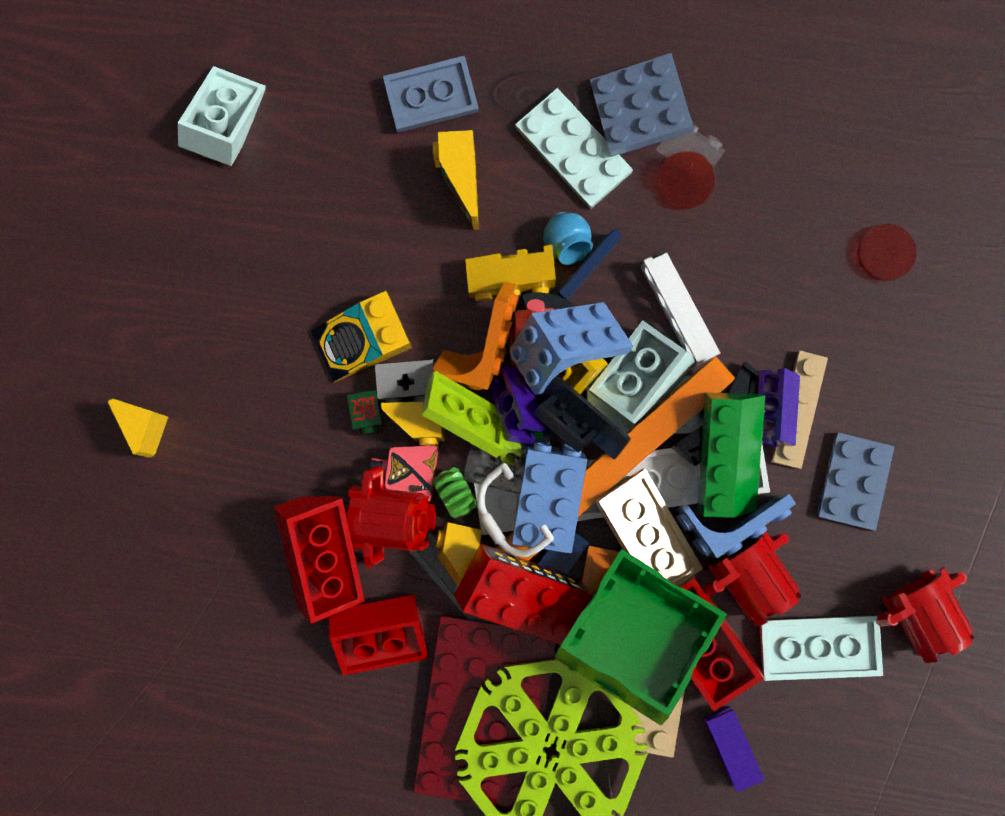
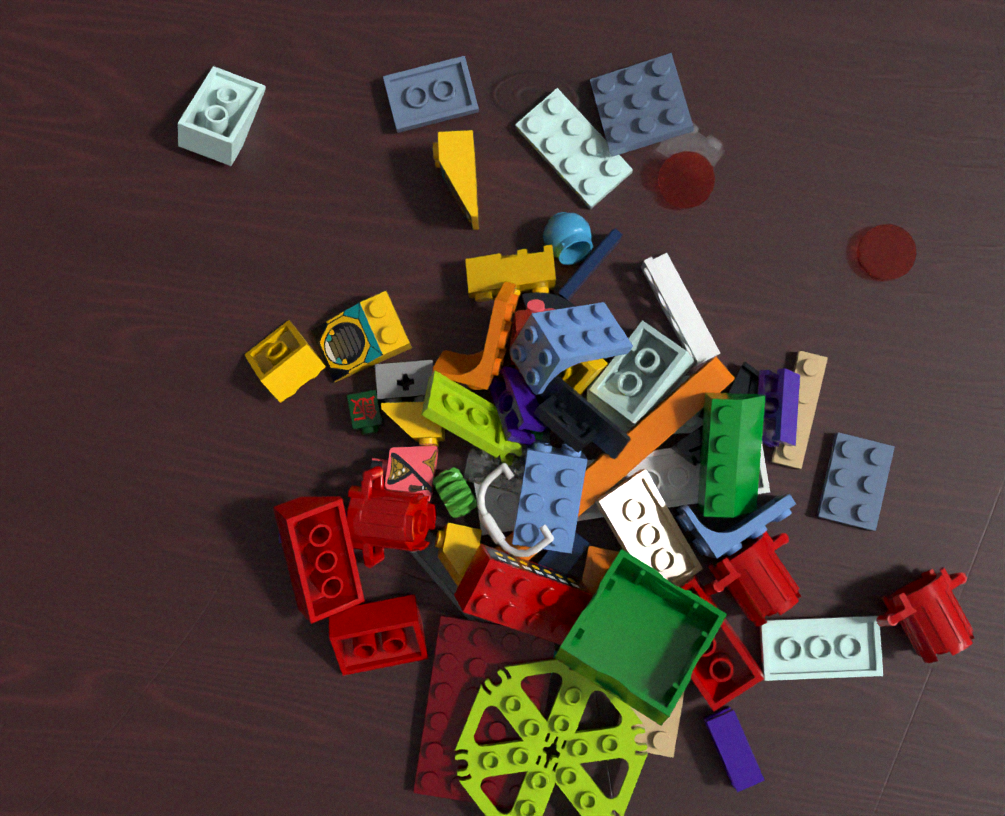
(140, 427): yellow slope -> none
(284, 361): none -> yellow slope

